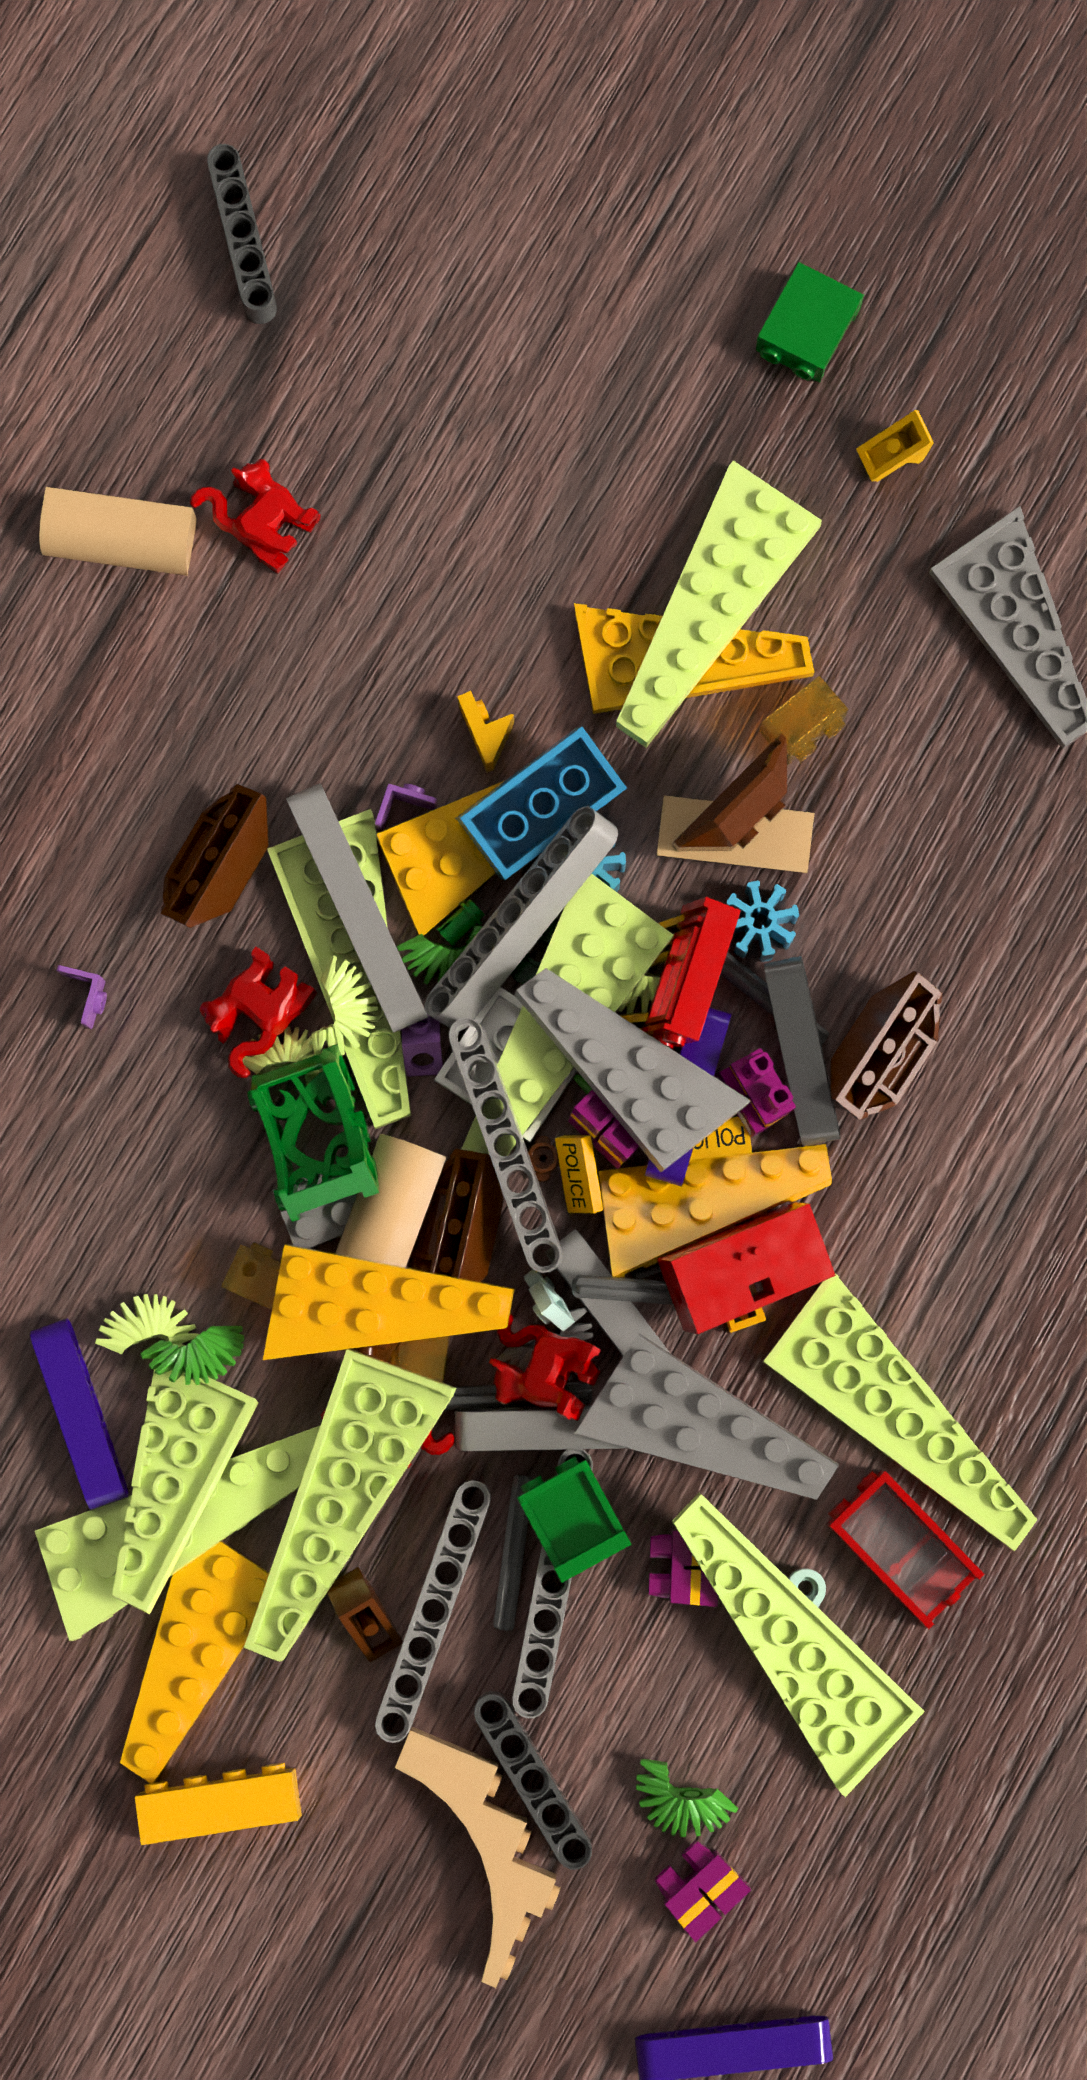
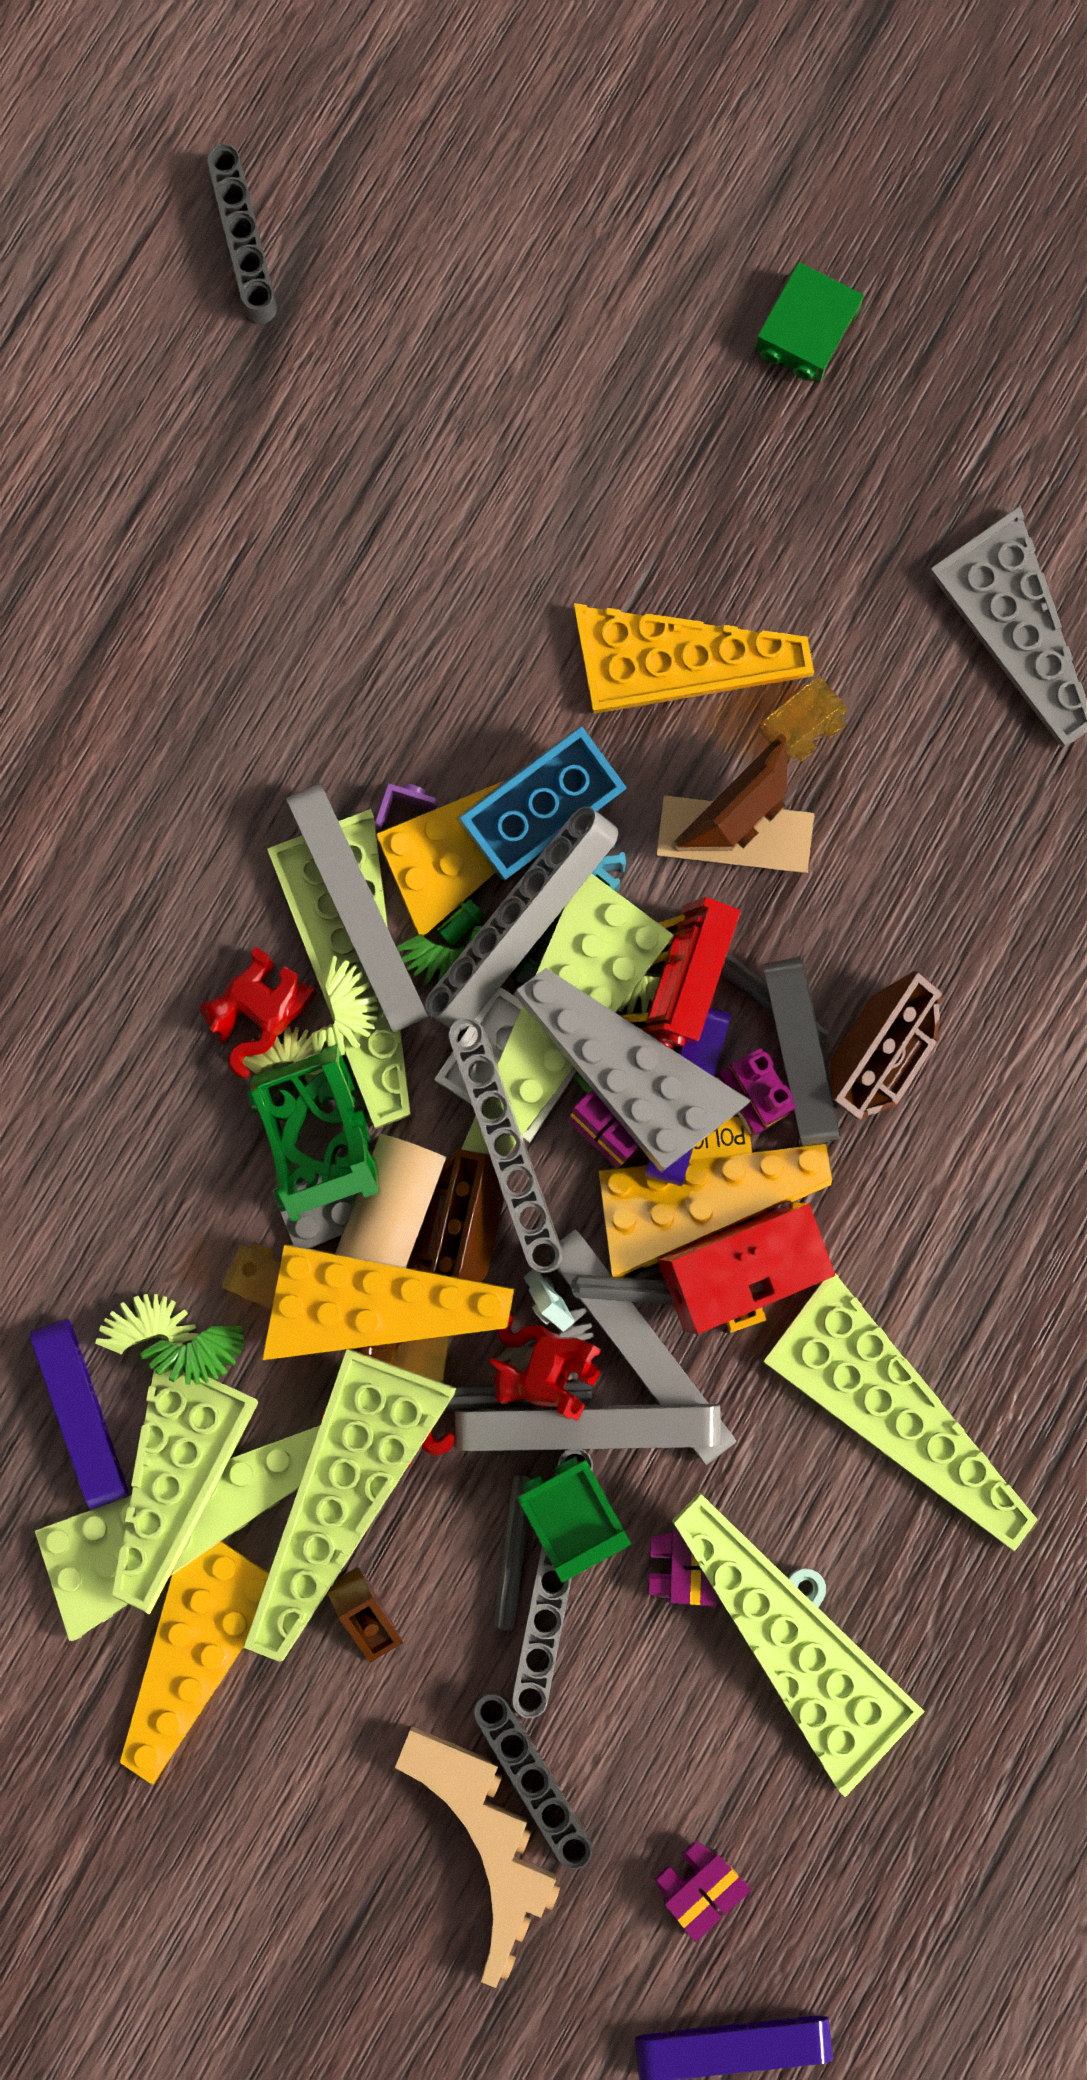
(96, 998): medium lavender bracket -> none
(117, 531): tan brick -> none
(217, 858): reddish brown wedge -> none
(217, 1805): yellow brick -> none
(263, 518): red animal -> none
(422, 1038): medium lavender bracket -> none
(423, 1627): light grey beam -> none
(488, 737): yellow slope -> none
(543, 1147): reddish brown plate -> none
(579, 1174): yellow tile -> none
(681, 1803): bright green hair -> none
(682, 1416): light grey wing -> none
(732, 567): yellowish green wing -> none
(774, 918): medium azure gear -> none
(899, 444): yellow slope -> none
(903, 1547): clear door -> none

